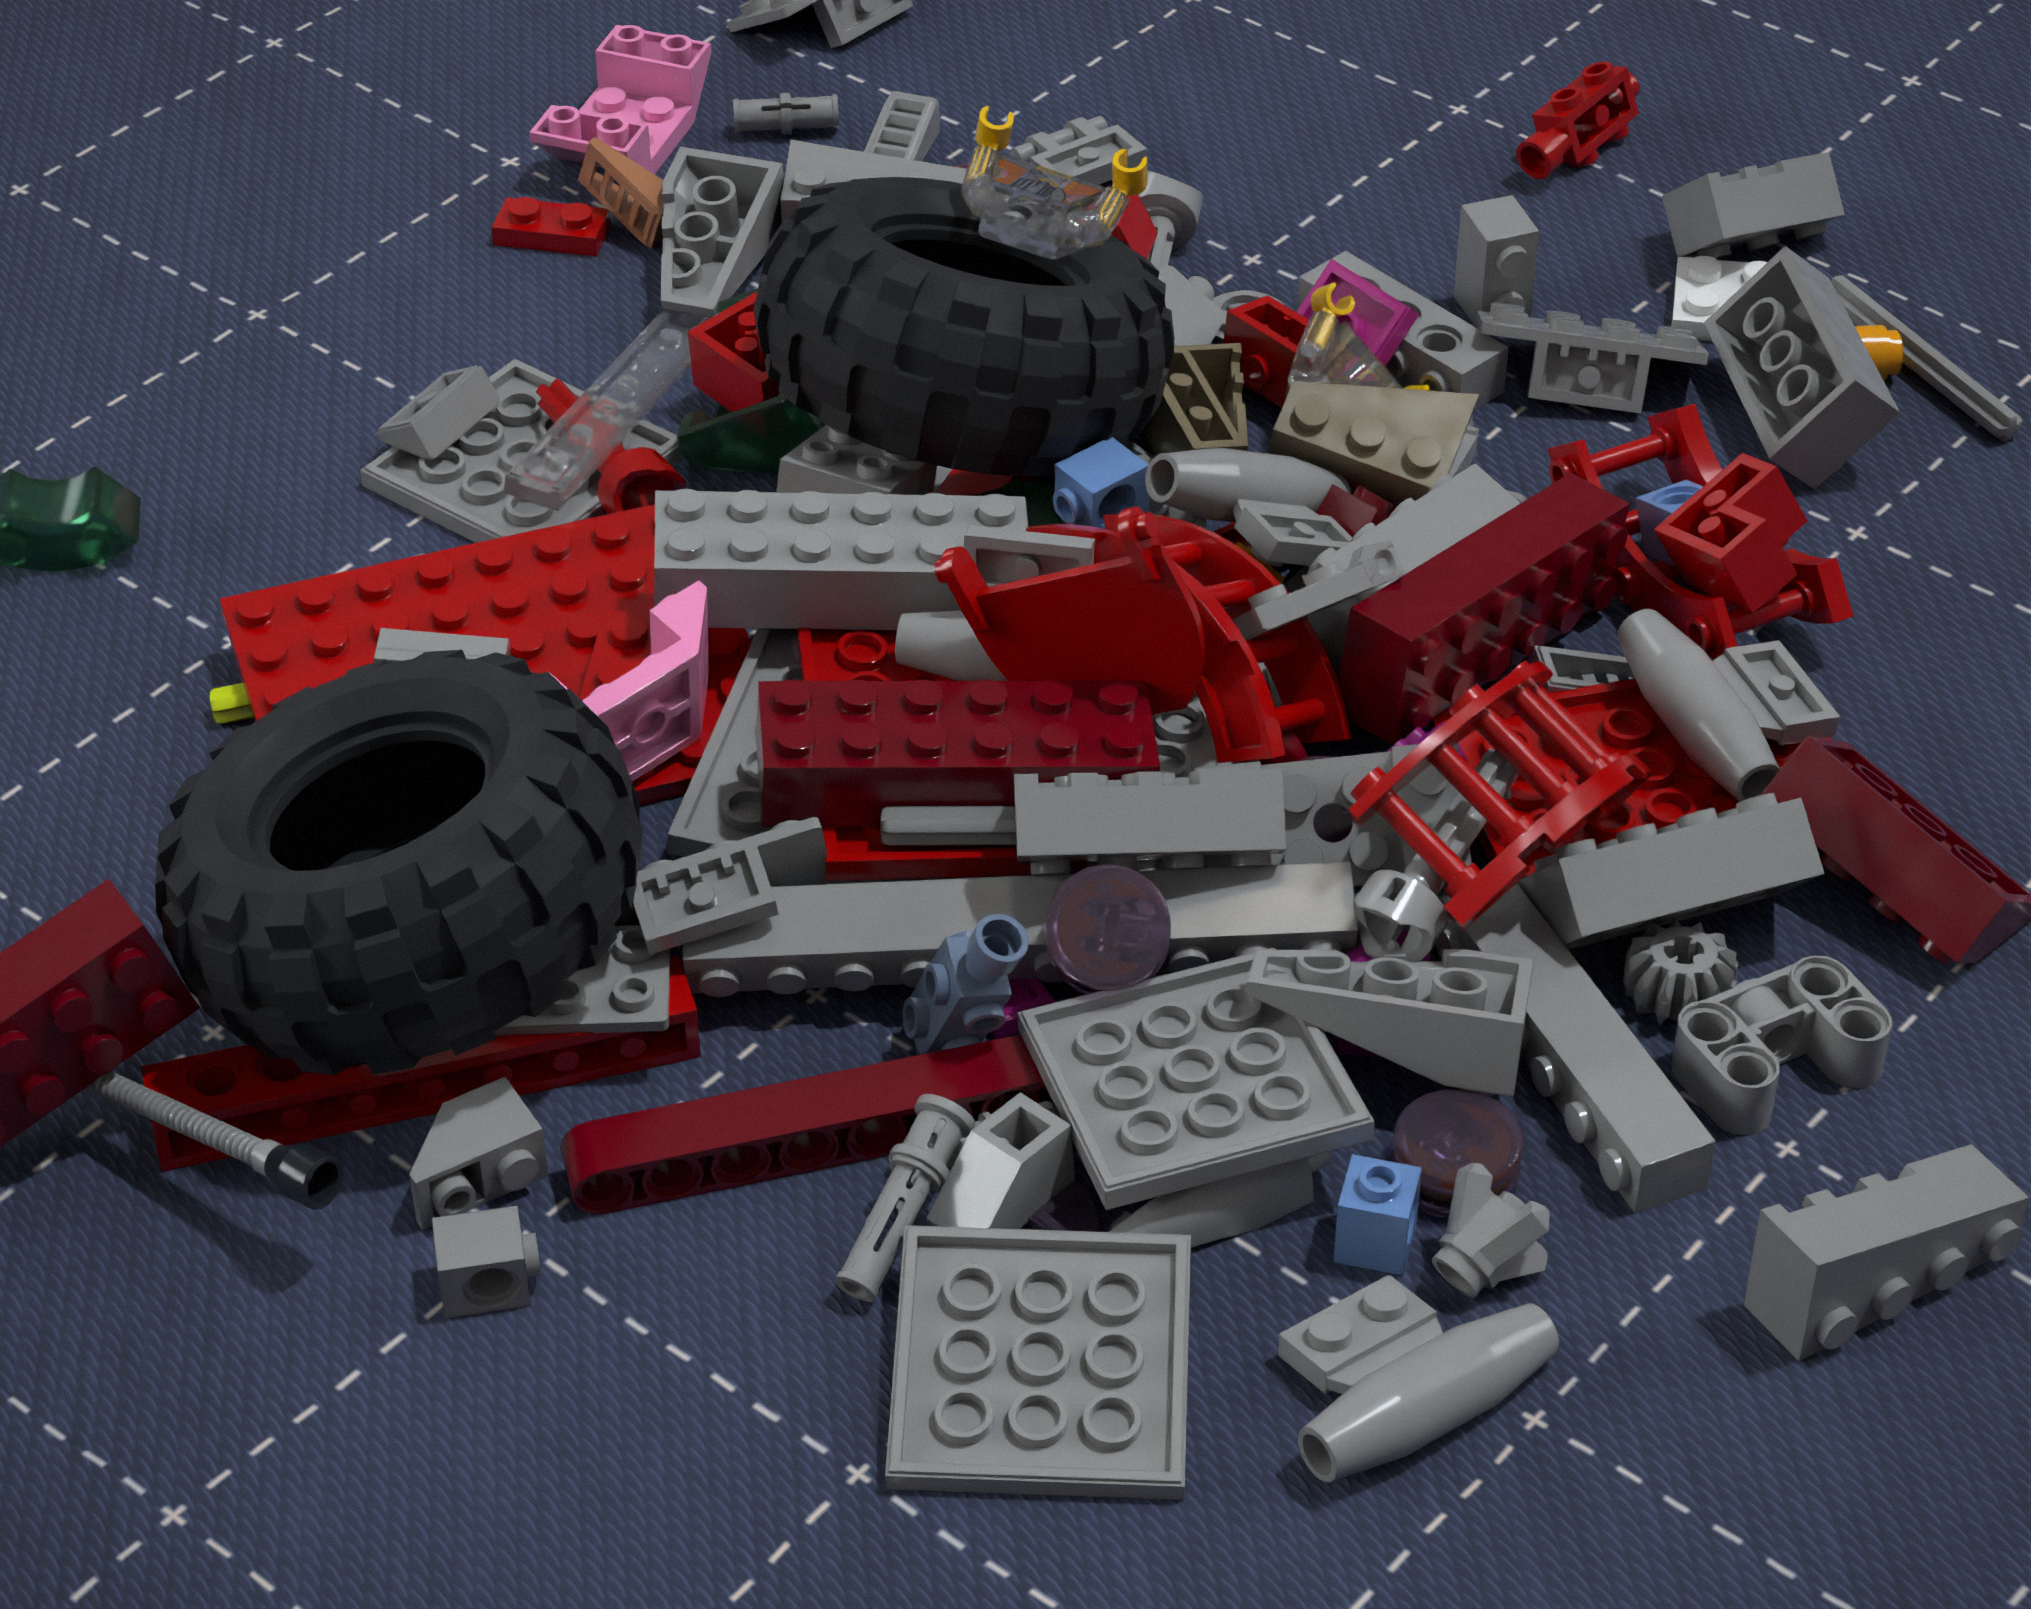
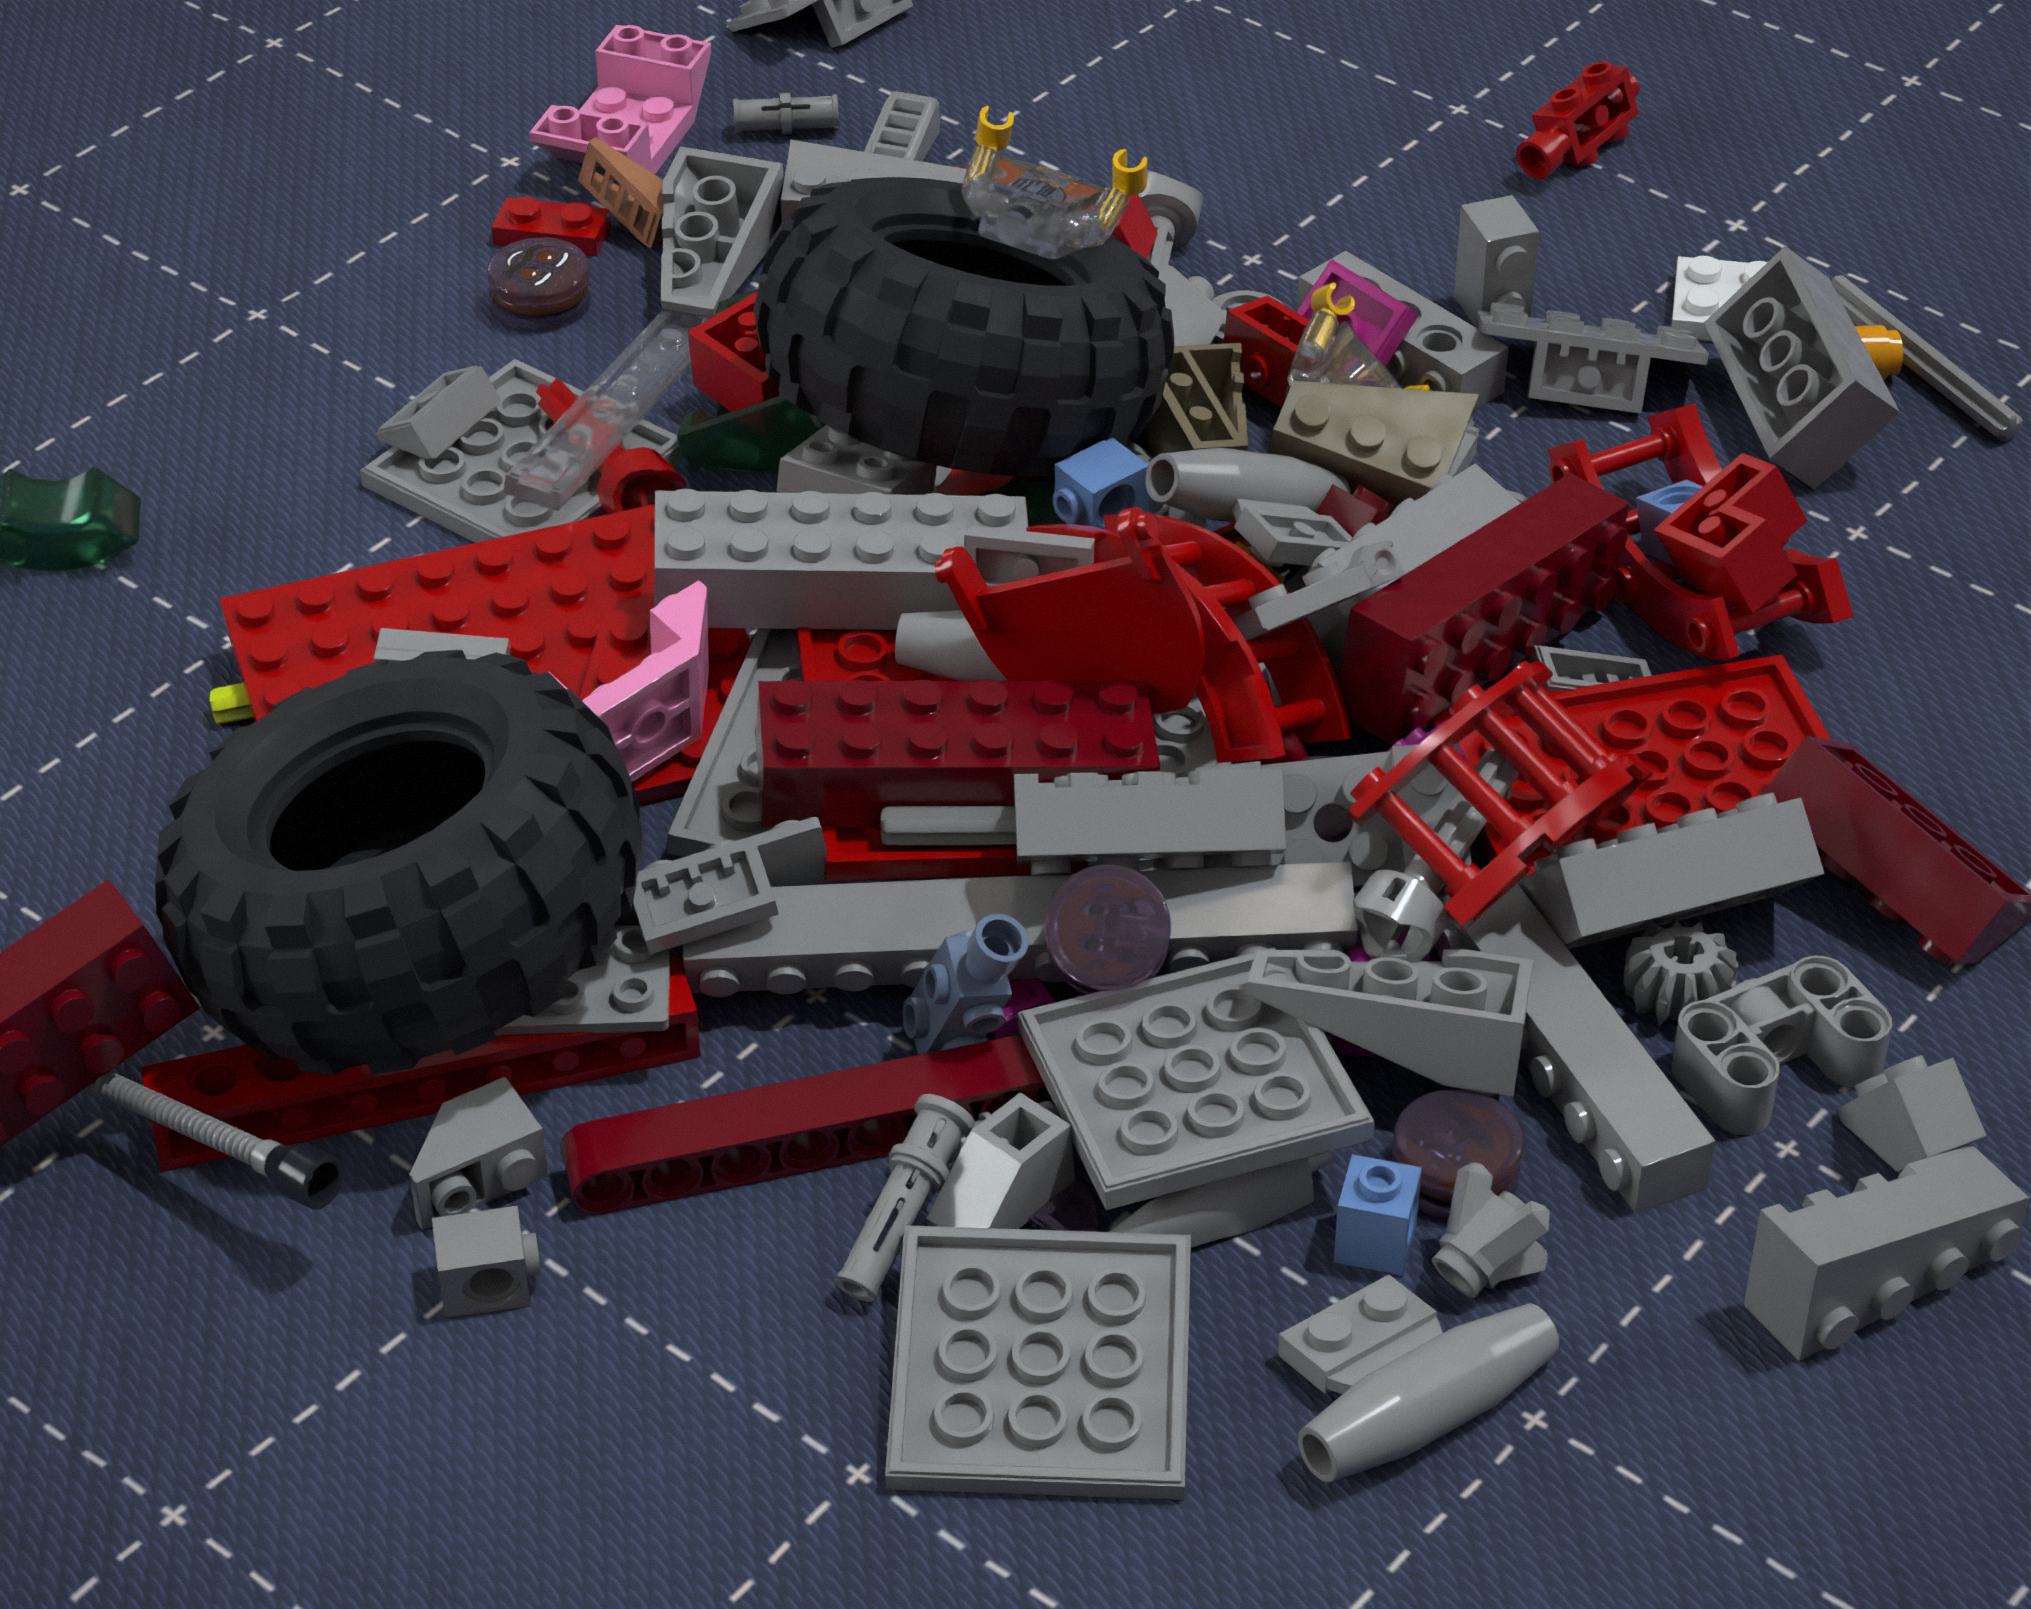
(539, 284): none -> head
(1081, 149): light grey plate -> none
(1725, 705): light grey plate -> none
(1753, 206): light grey wedge -> none
(1913, 1112): none -> light grey slope

